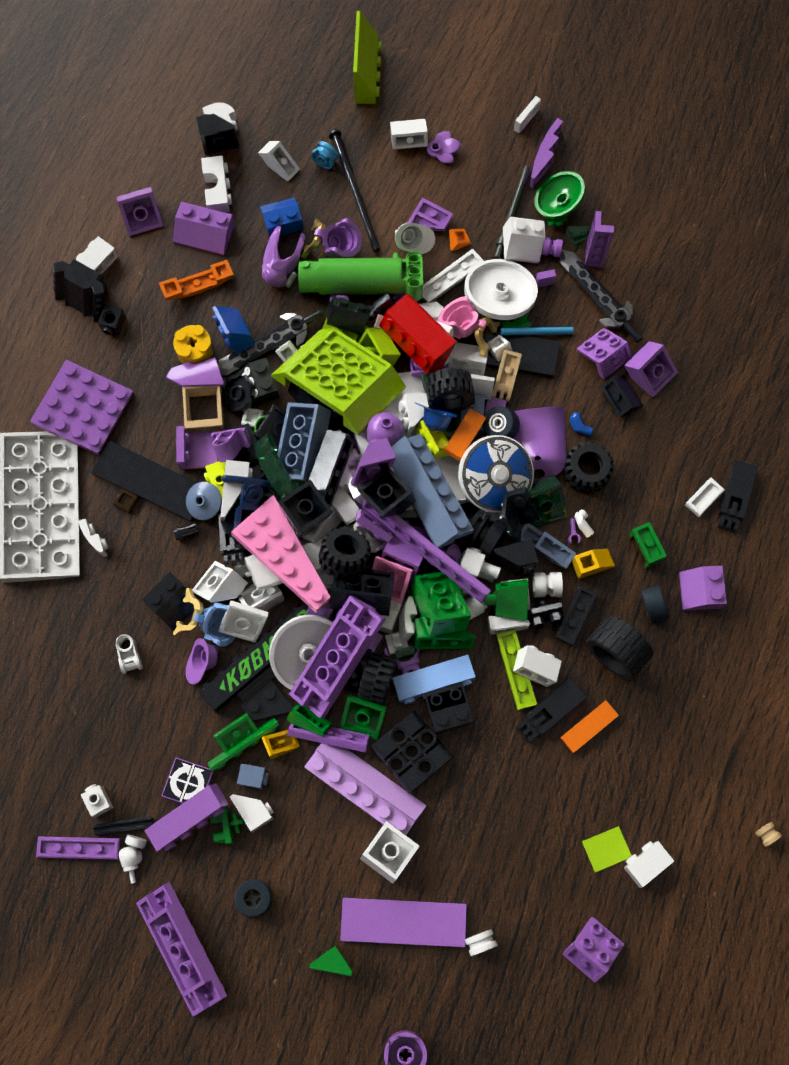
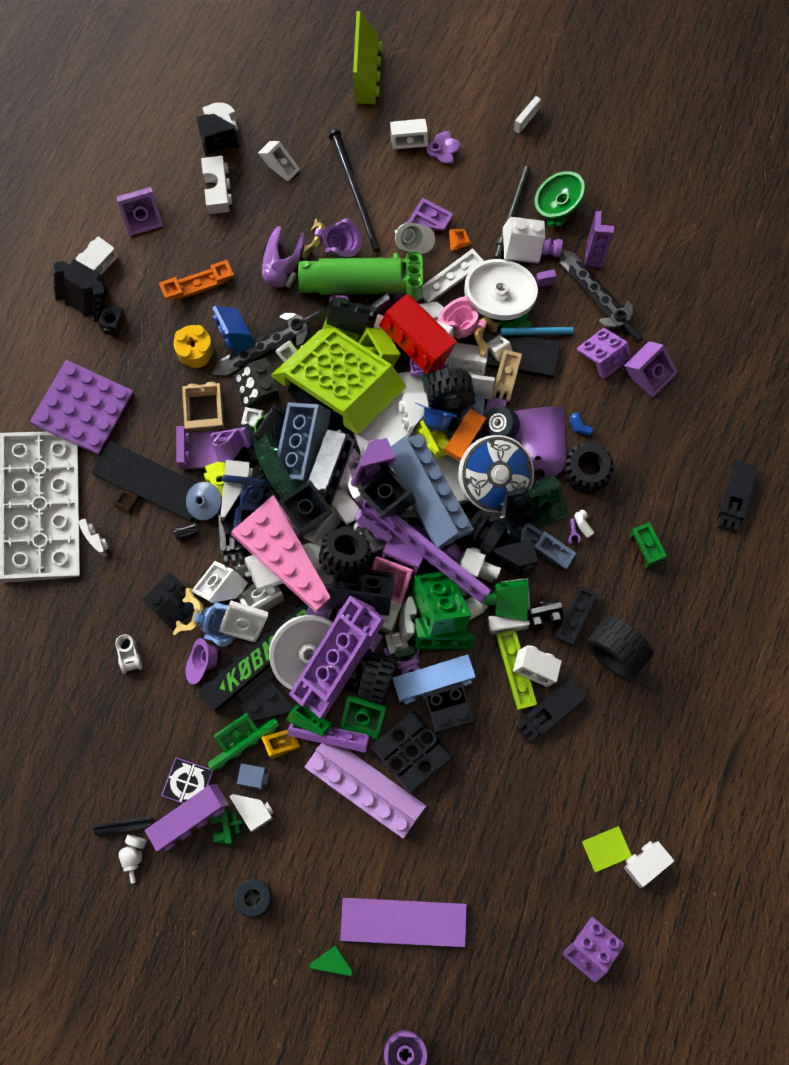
(78, 848): medium lavender tile -> none
(96, 800): white brick -> none
(181, 949): medium lavender slope -> none
(200, 374): medium lavender panel -> none
(203, 228): medium lavender slope -> none
(238, 393): black tile -> none
(283, 214): blue slope -> none
(324, 155): dark azure wheel -> none
(385, 426): medium lavender cylinder -> none
(389, 852): white slope -> none
(481, 942): white wheel -> none
(545, 153): medium lavender slope -> none
(547, 584): white wheel -> none
(577, 233): clear green slope -> none
(589, 726): orange tile -> none
(592, 562): yellow slope -> none
(621, 395): black panel -> none
(655, 604): black wheel -> none
(703, 588): medium lavender slope -> none
(704, 497): white tile -> none
(768, 834): tan wheel -> none

